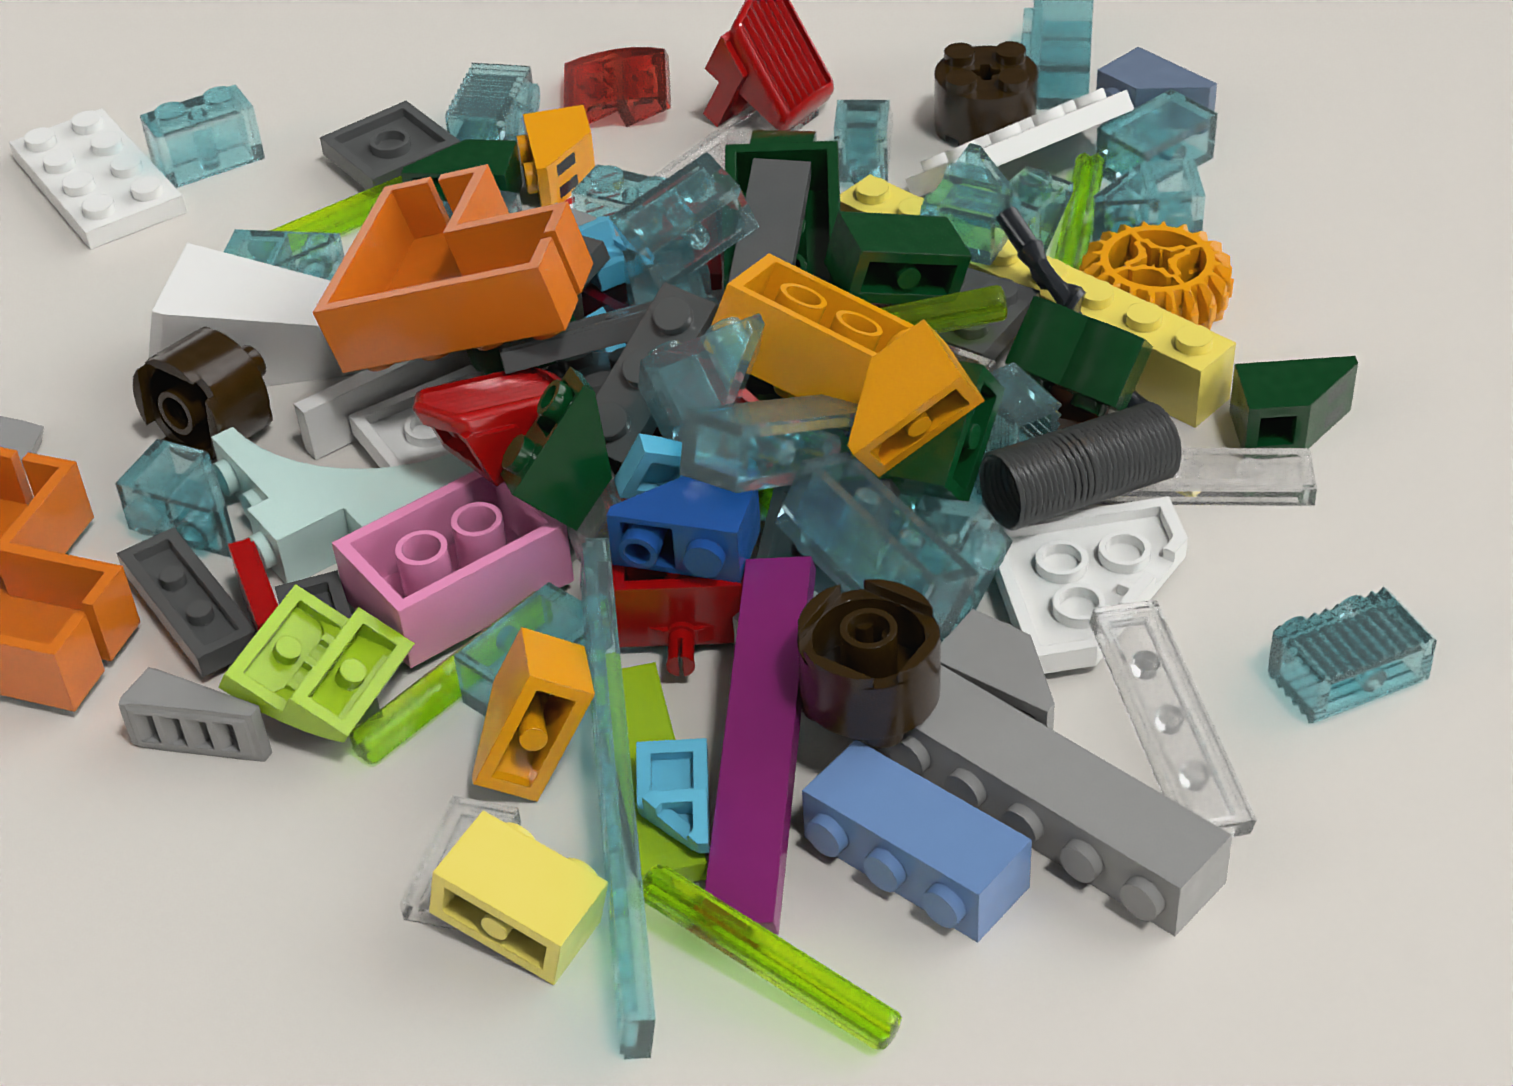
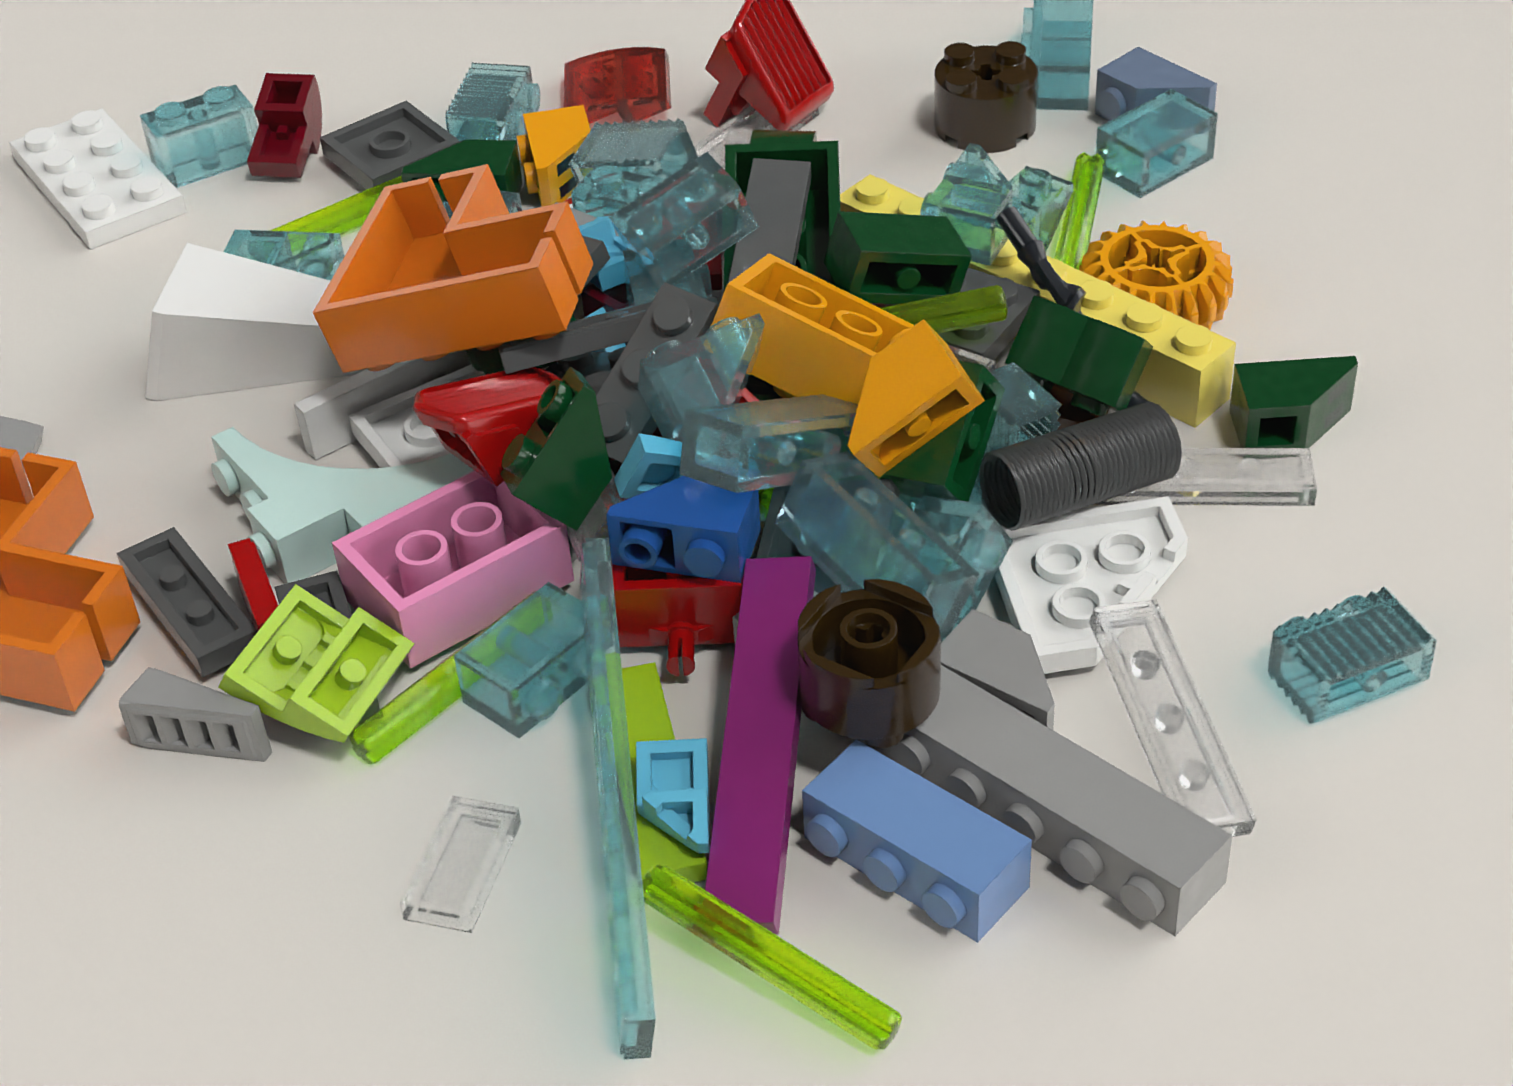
(179, 490): clear light blue slope -> none
(203, 389): dark brown brick -> none
(288, 125): none -> dark red brick
(518, 896): light yellow brick -> none
(532, 713): light orange slope -> none
(637, 148): none -> clear light blue brick
(863, 138): clear light blue slope -> none
(1028, 135): white plate -> none
(1152, 194): clear light blue slope -> none

